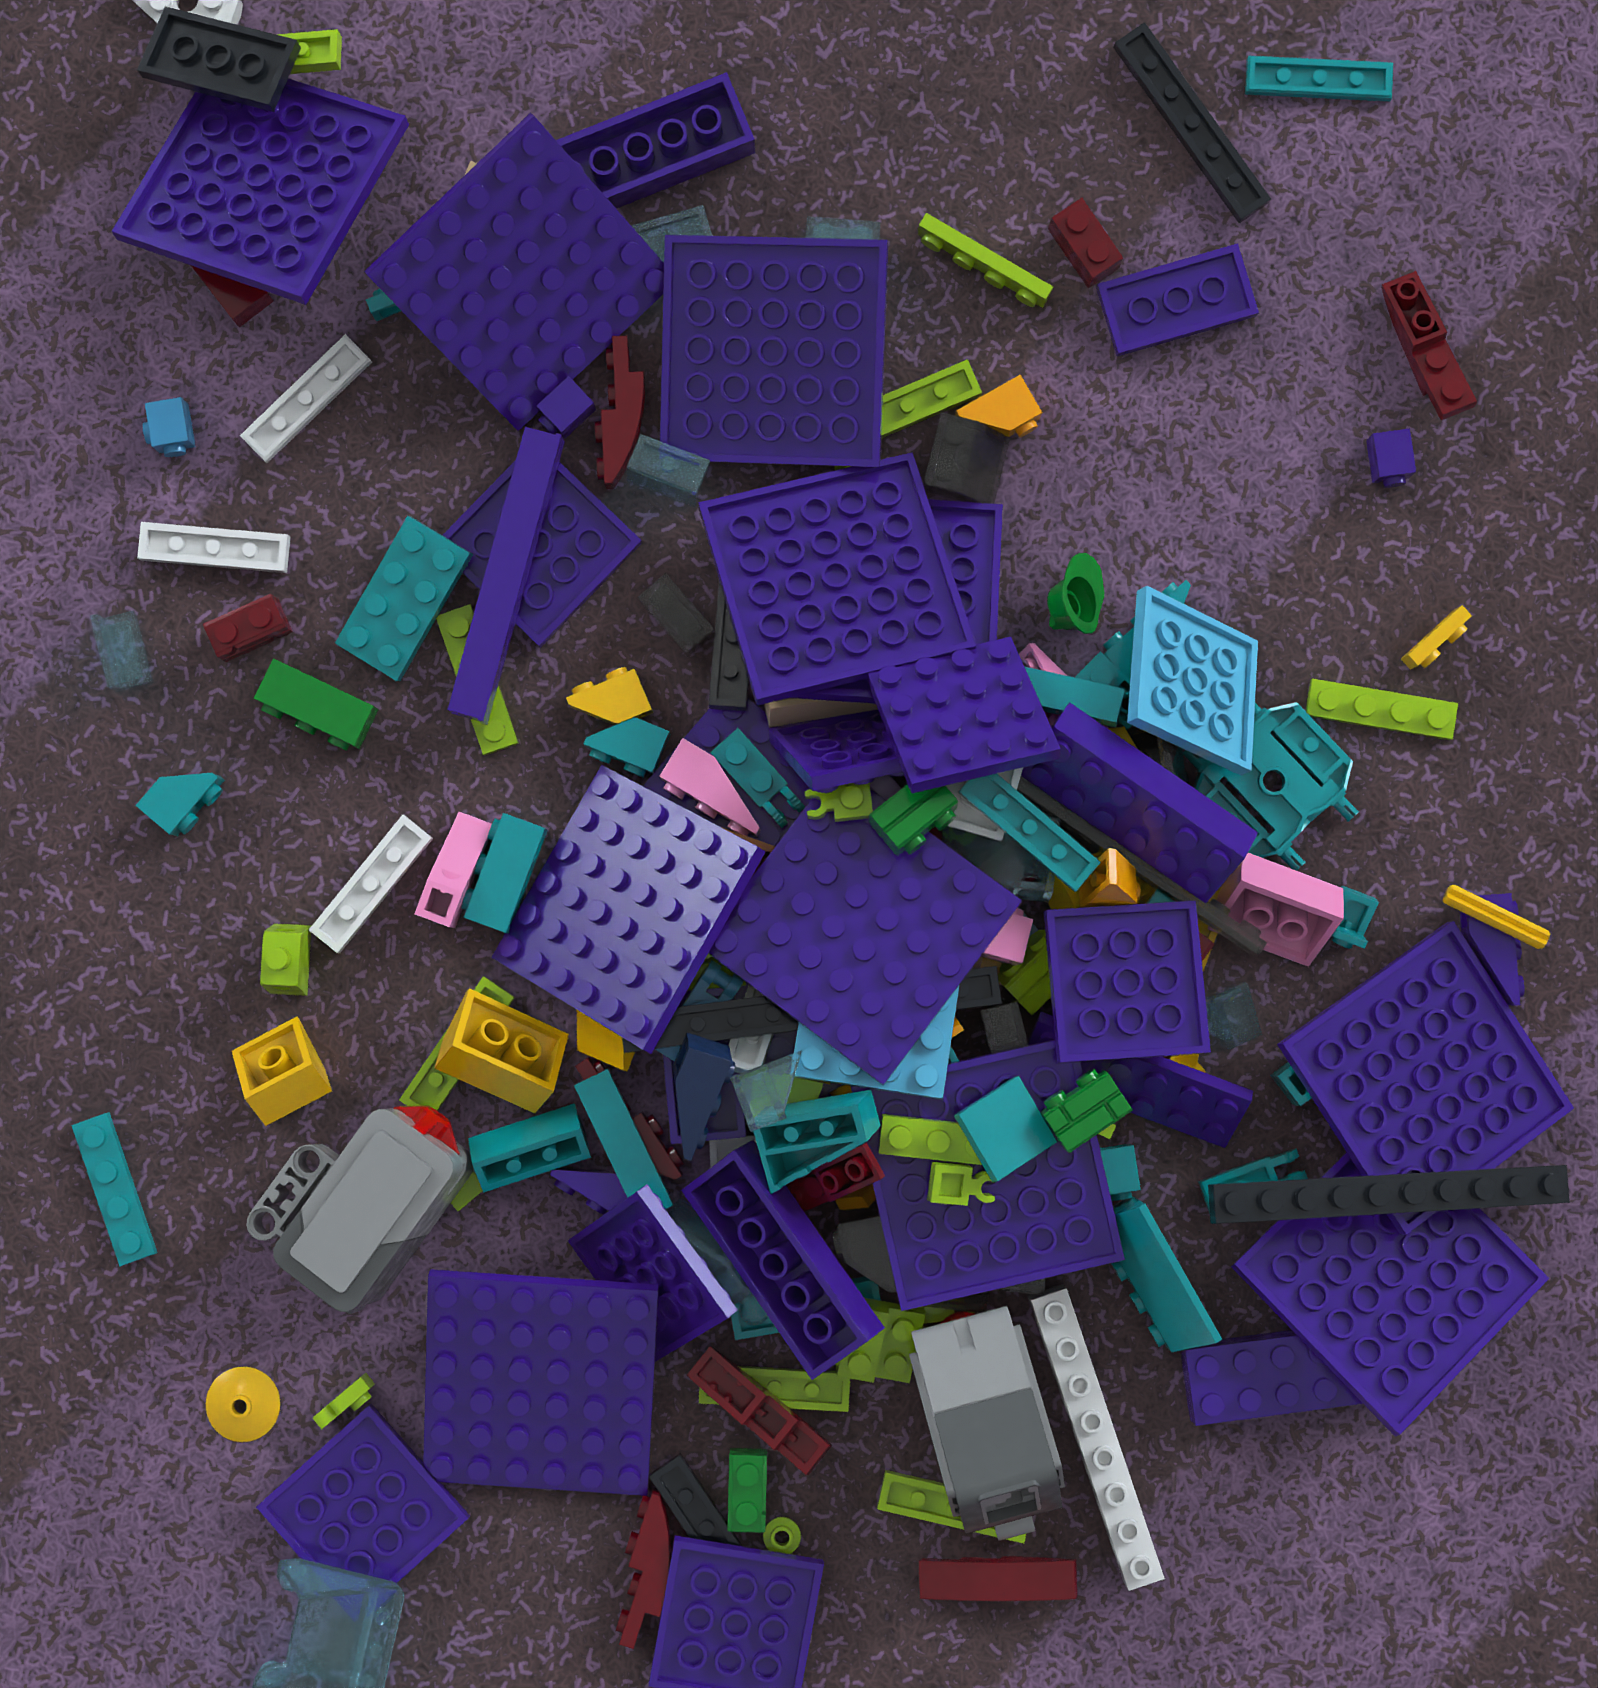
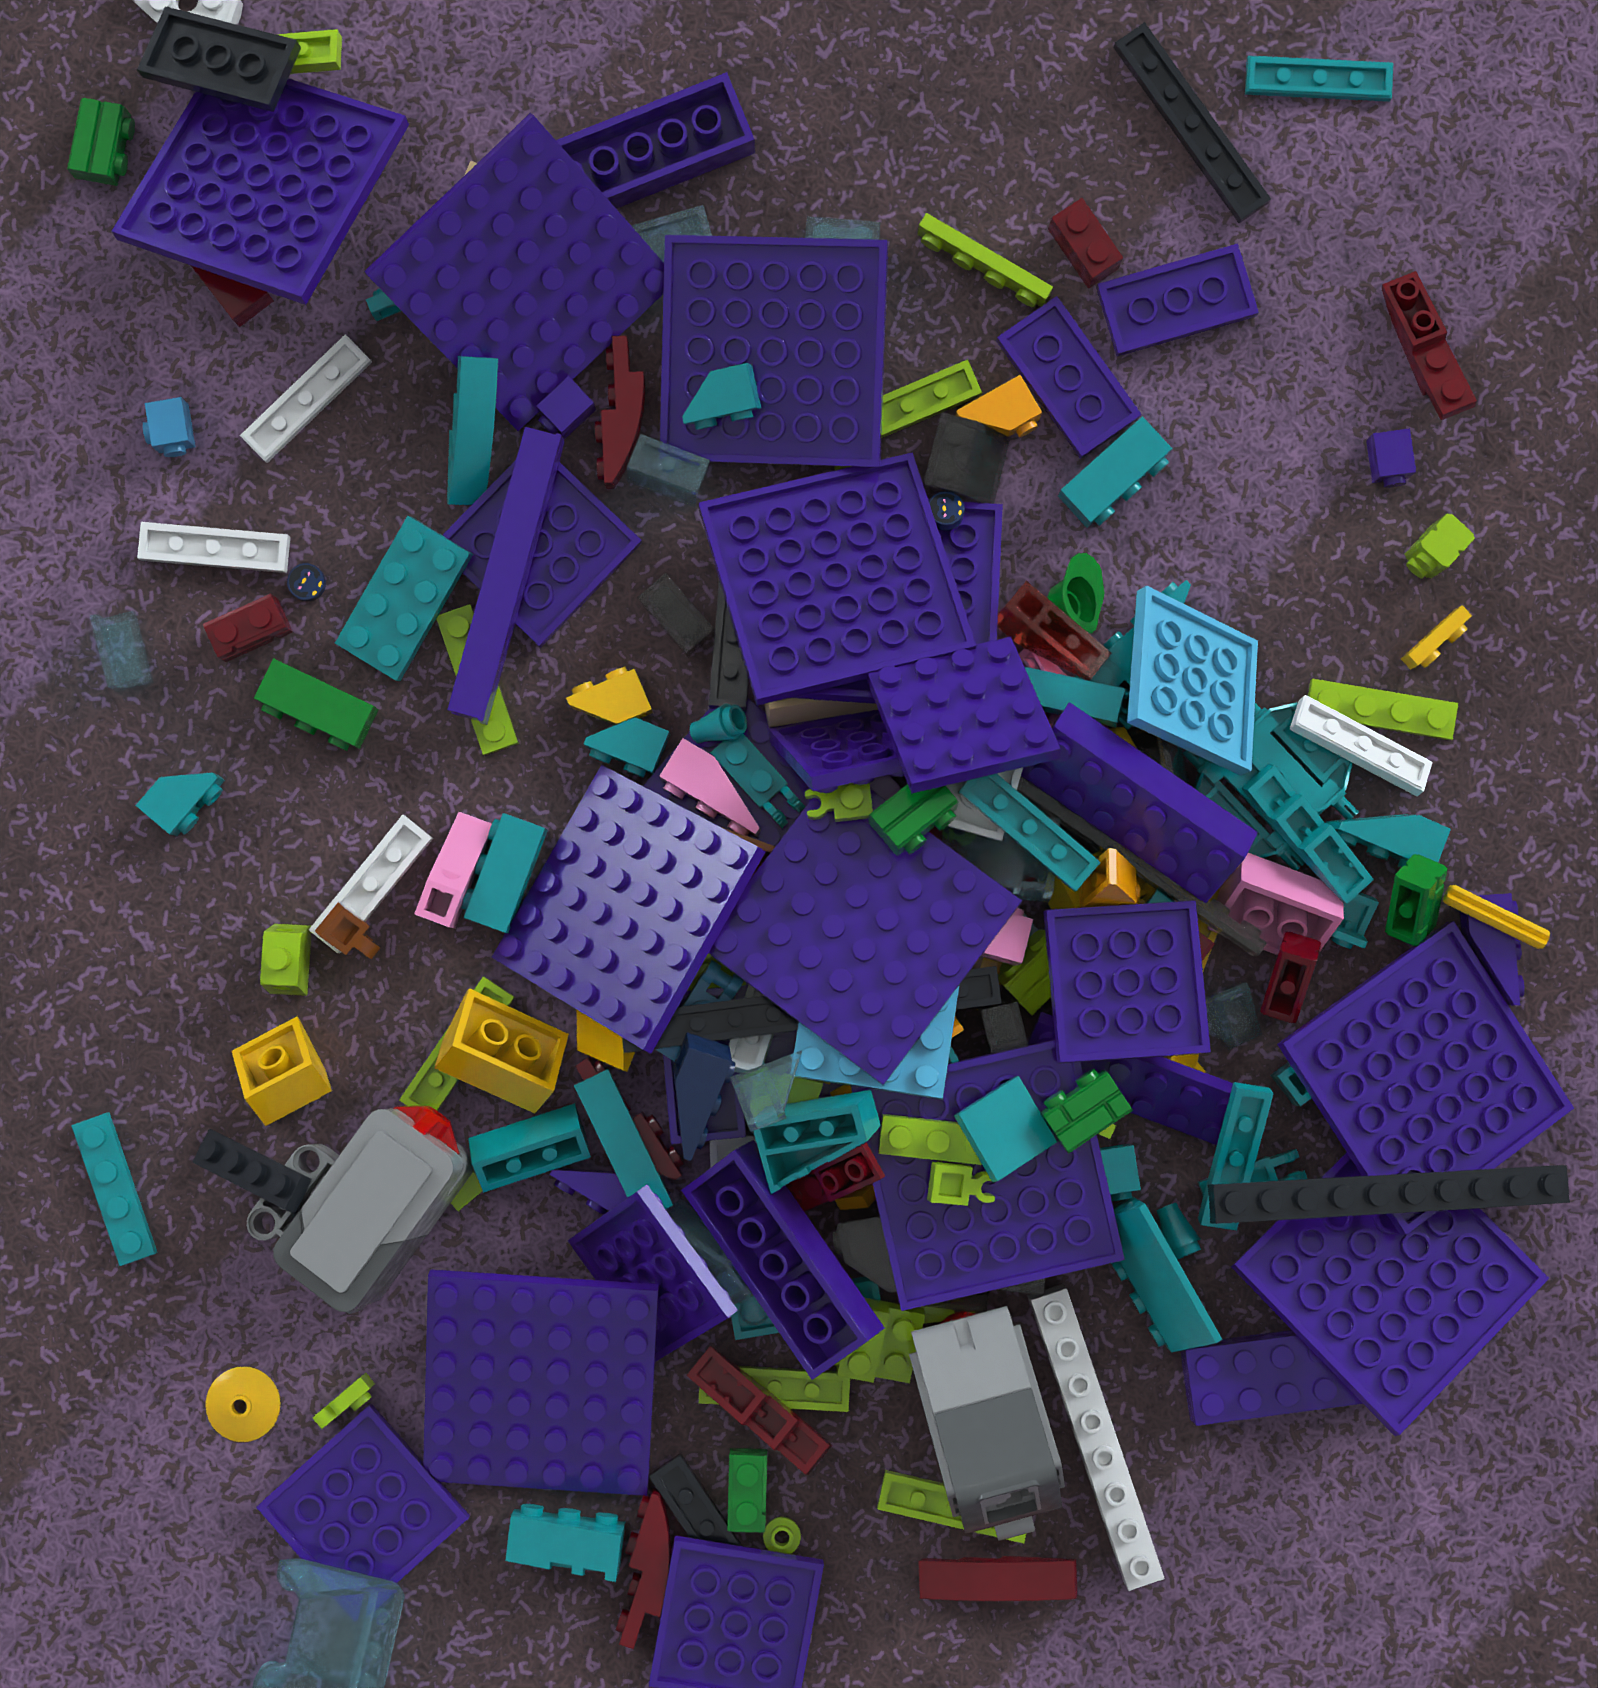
(100, 142): none -> green brick
(252, 1171): none -> black plate
(306, 582): none -> dark blue tile
(346, 930): none -> dark orange plate
(472, 429): none -> teal slope
(566, 1540): none -> teal wedge
(721, 724): none -> teal cone
(724, 393): none -> teal slope
(947, 510): none -> dark blue tile
(1050, 633): none -> clear red slope
(1068, 377): none -> dark purple plate
(1116, 473): none -> teal brick
(1178, 1231): none -> teal cone
(1237, 1142): none -> teal plate
(1290, 977): none -> dark red brick
(1308, 834): none -> teal slope
(1361, 745): none -> white tile
(1395, 836): none -> teal slope
(1416, 899): none -> green brick
(1438, 547): none -> lime brick

